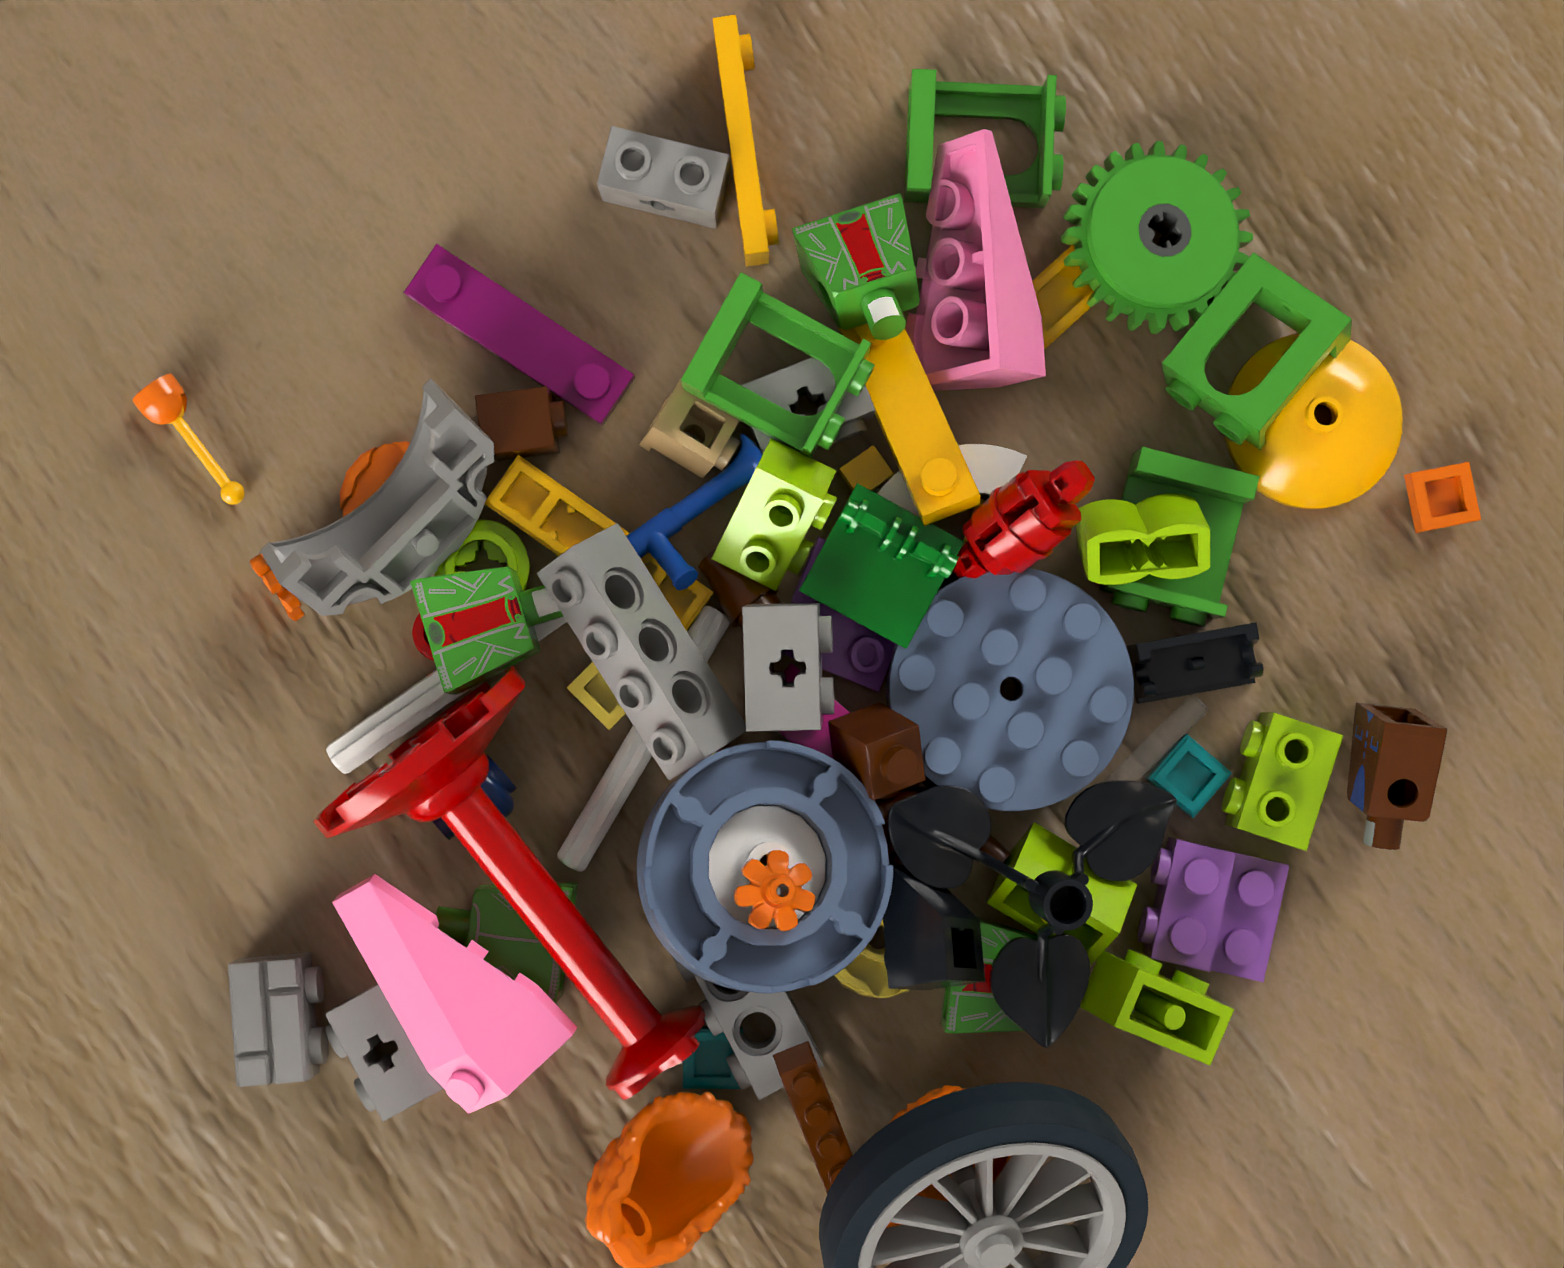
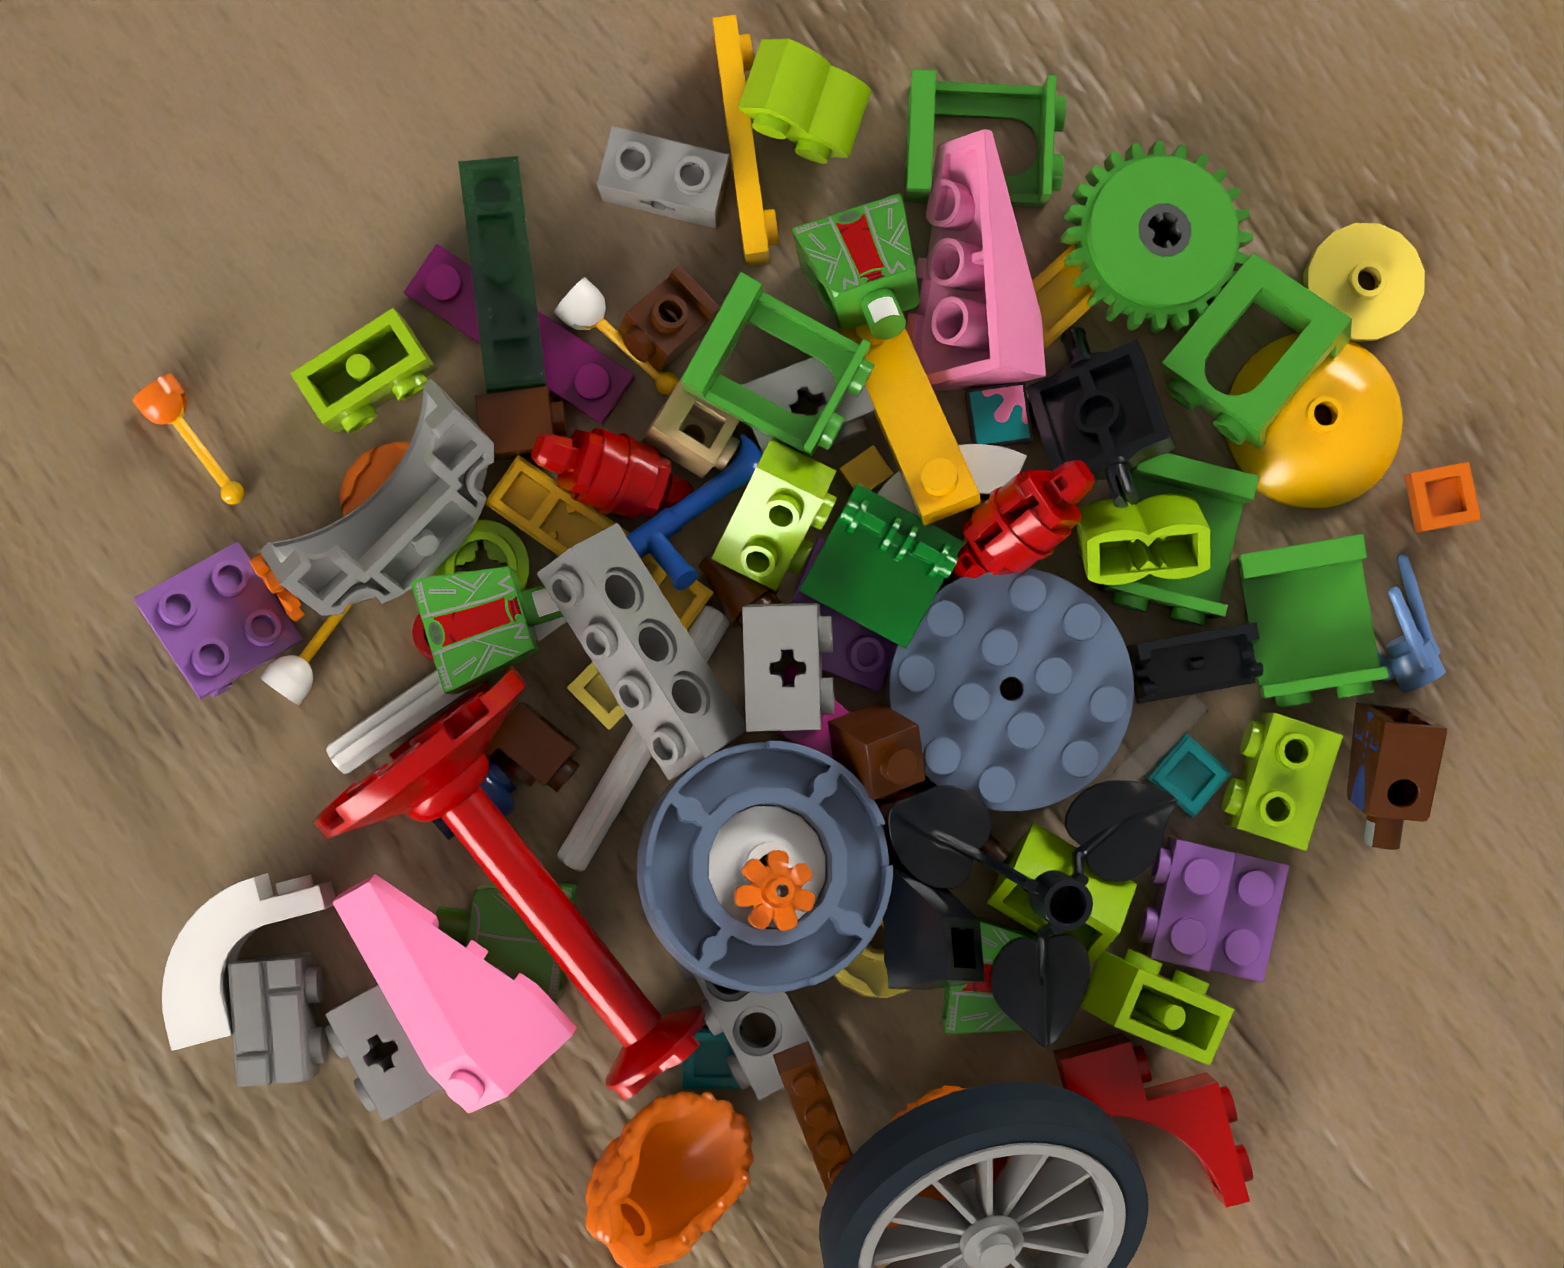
(196, 972): none -> white arch
(218, 621): none -> medium lavender hinge
(291, 673): none -> white hinge
(365, 373): none -> lime brick
(502, 274): none -> clear green plate
(535, 748): none -> reddish brown brick
(585, 309): none -> white hinge
(611, 472): none -> red piece
(686, 308): none -> reddish brown brick
(804, 99): none -> lime brick
(999, 415): none -> tile
(1102, 413): none -> black plate
(1189, 1108): none -> red arch
(1311, 619): none -> bright green panel
(1388, 258): none -> light yellow plate
(1415, 654): none -> medium blue plant

